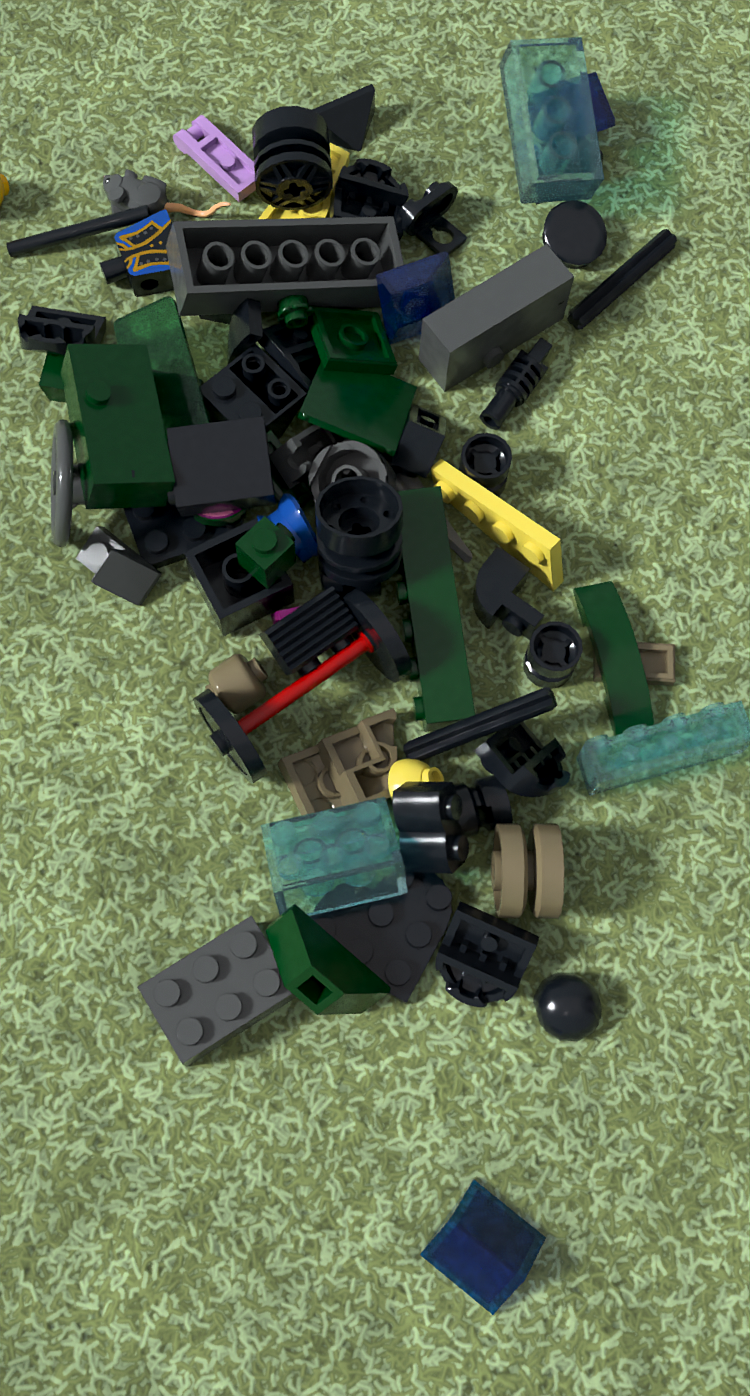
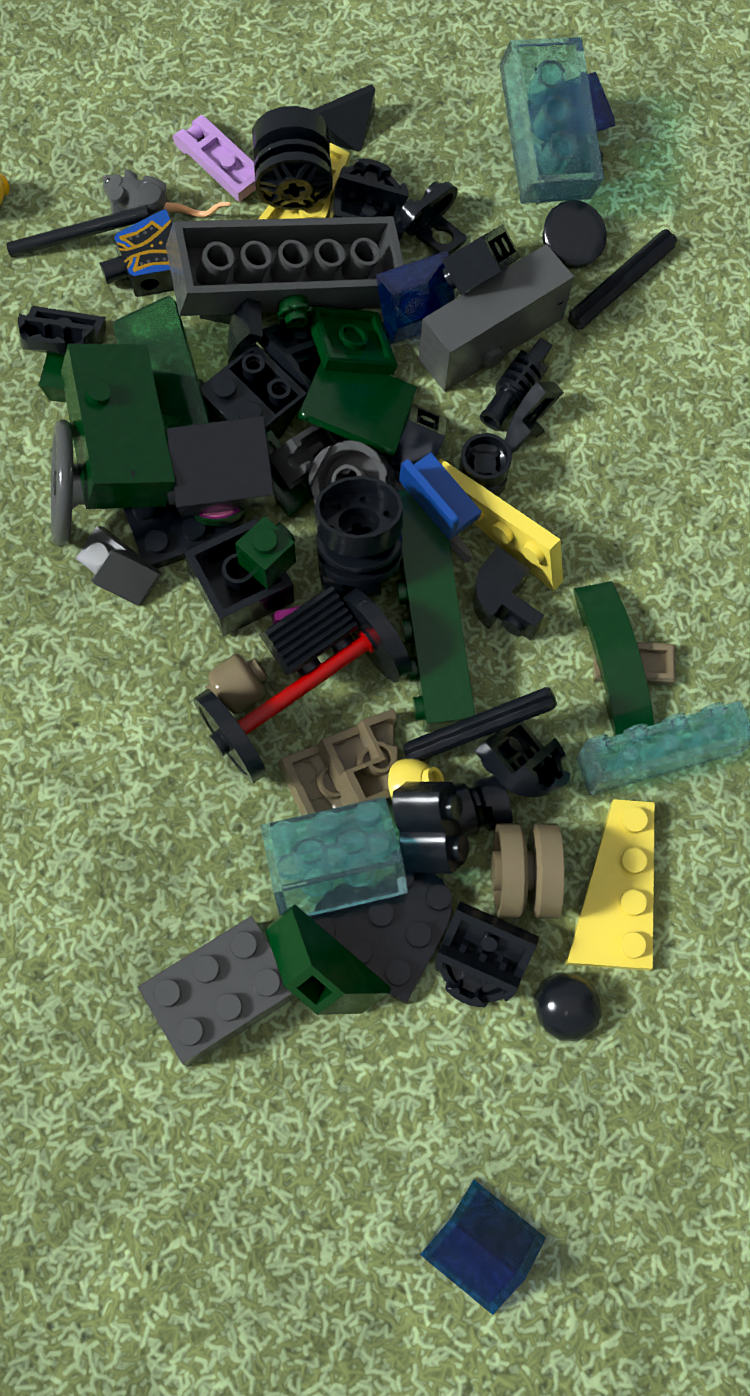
(293, 518): blue piece -> none
(438, 495): none -> blue panel
(480, 260): none -> black brick
(532, 408): none -> black slope
(552, 654): black wheel -> none
(619, 899): none -> light yellow wing

